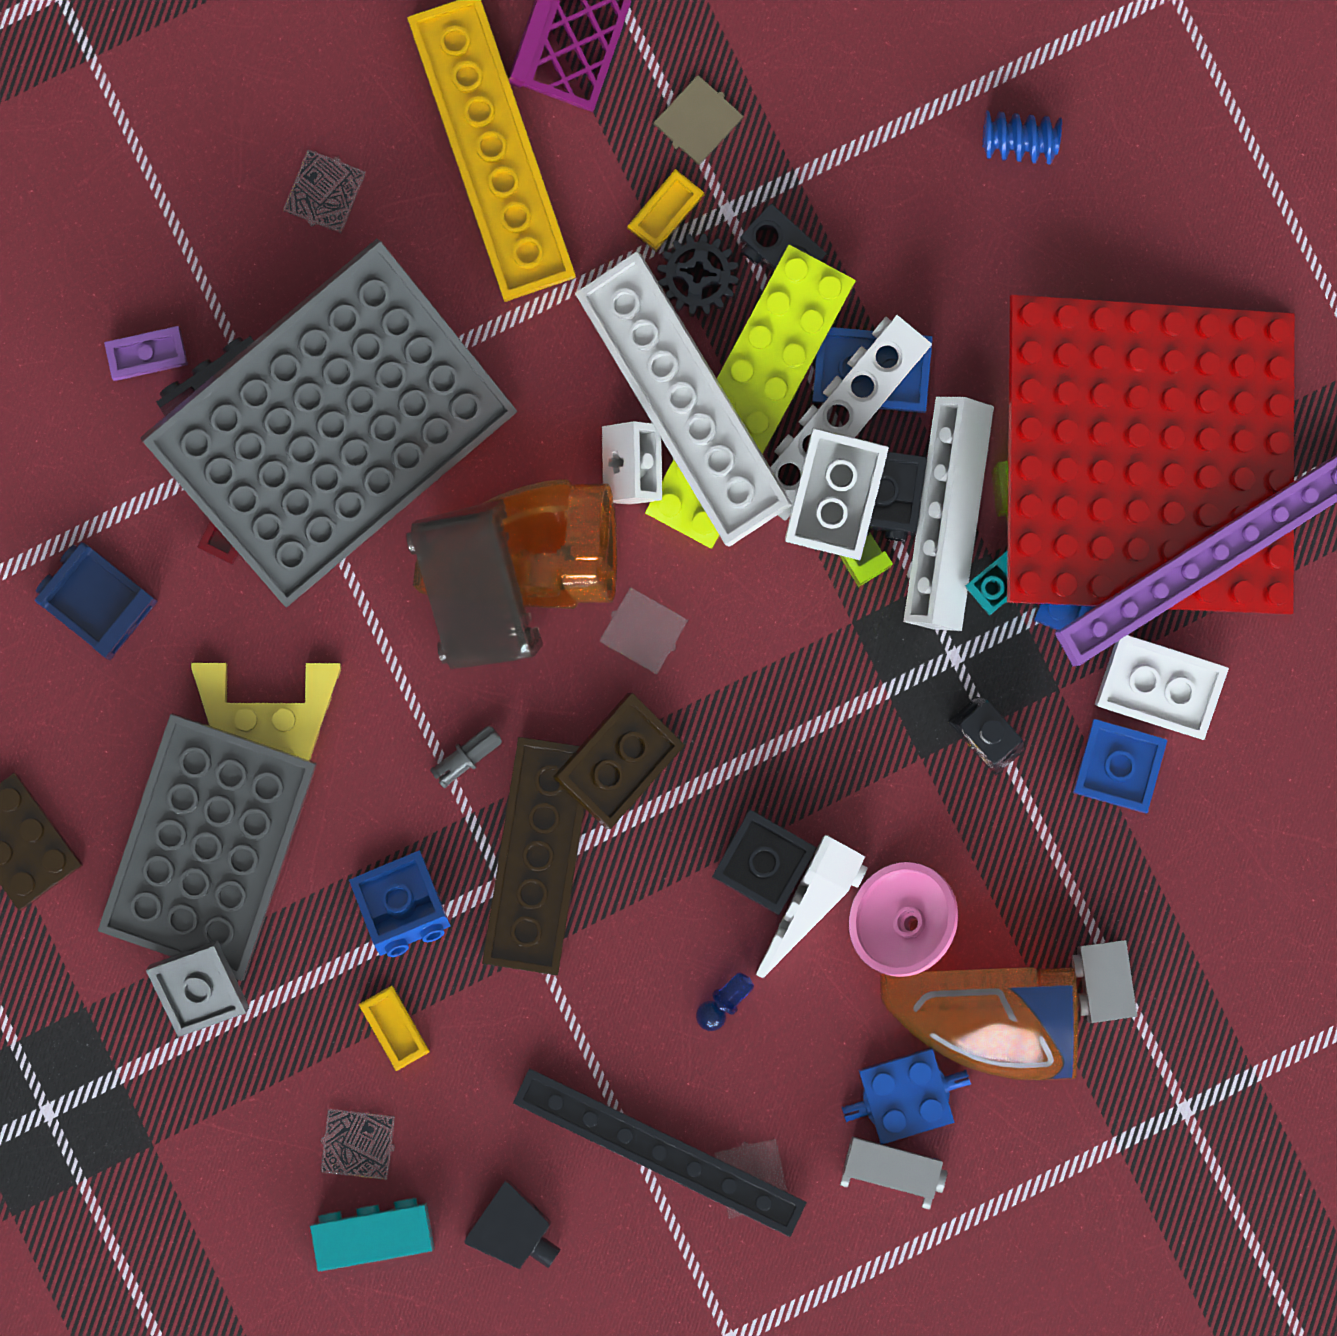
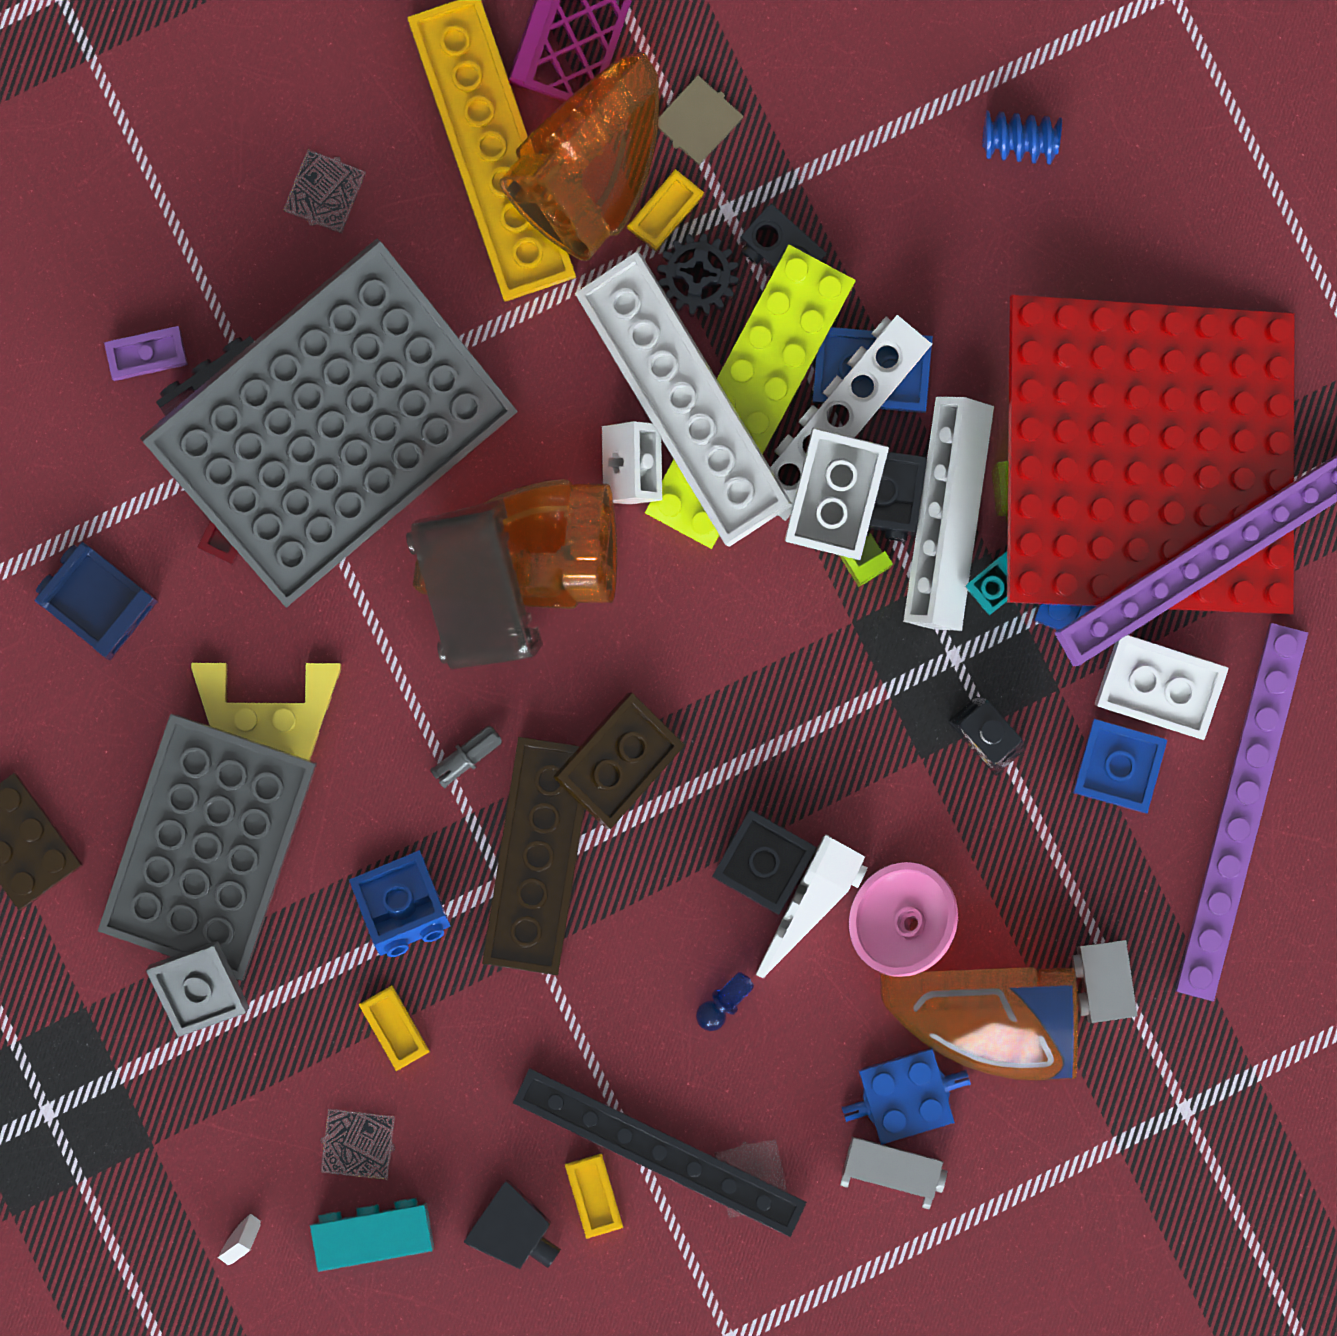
(240, 1240): none -> white tile
(589, 159): none -> clear orange panel
(594, 1195): none -> yellow tile
(643, 630): clear piece -> none
(1241, 812): none -> medium lavender plate

